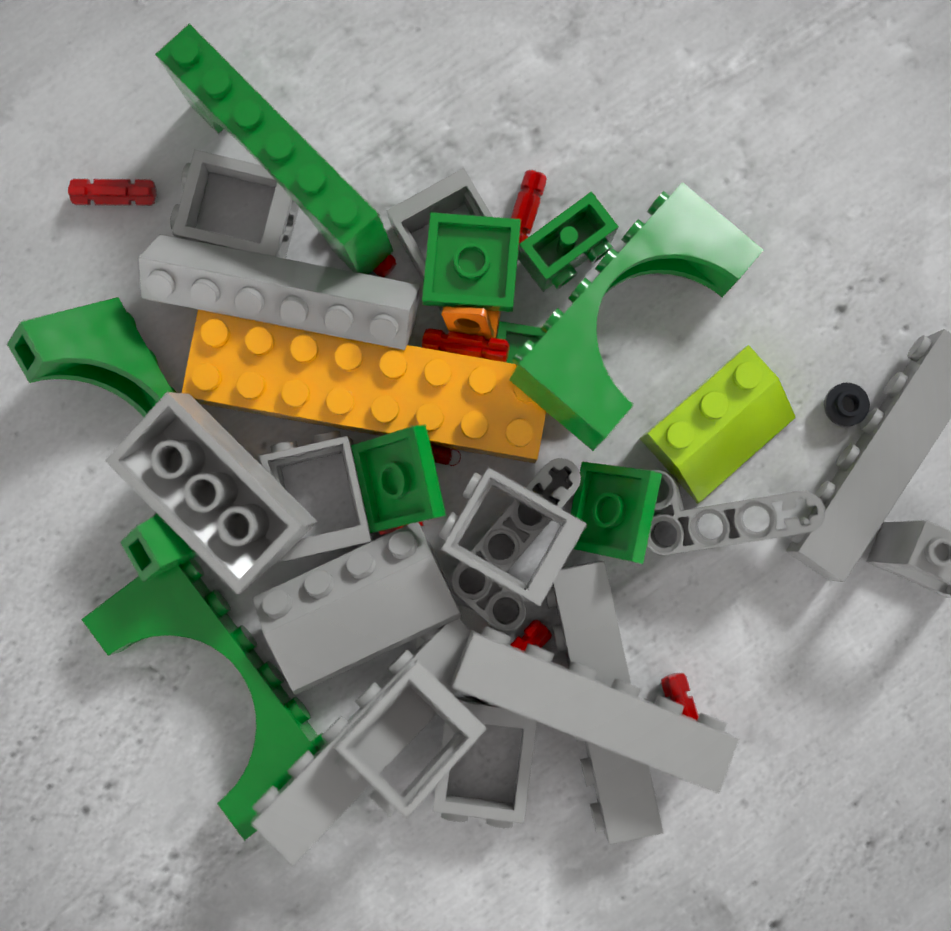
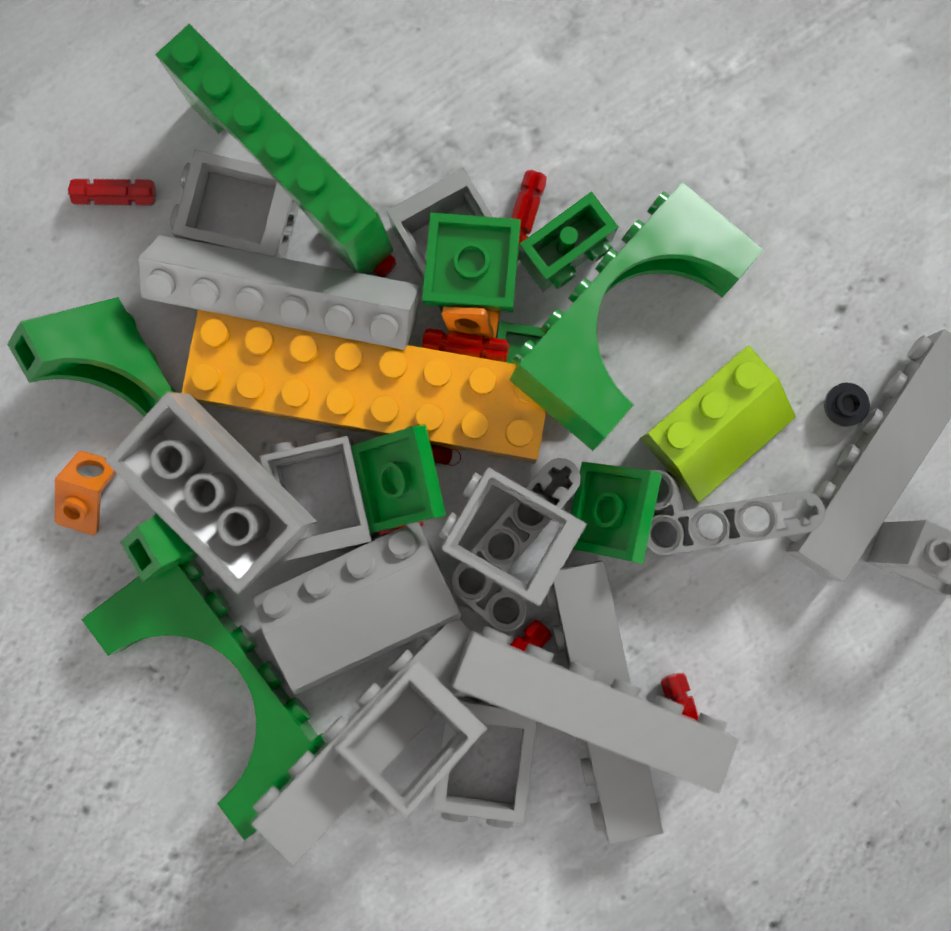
(80, 496): none -> orange bracket

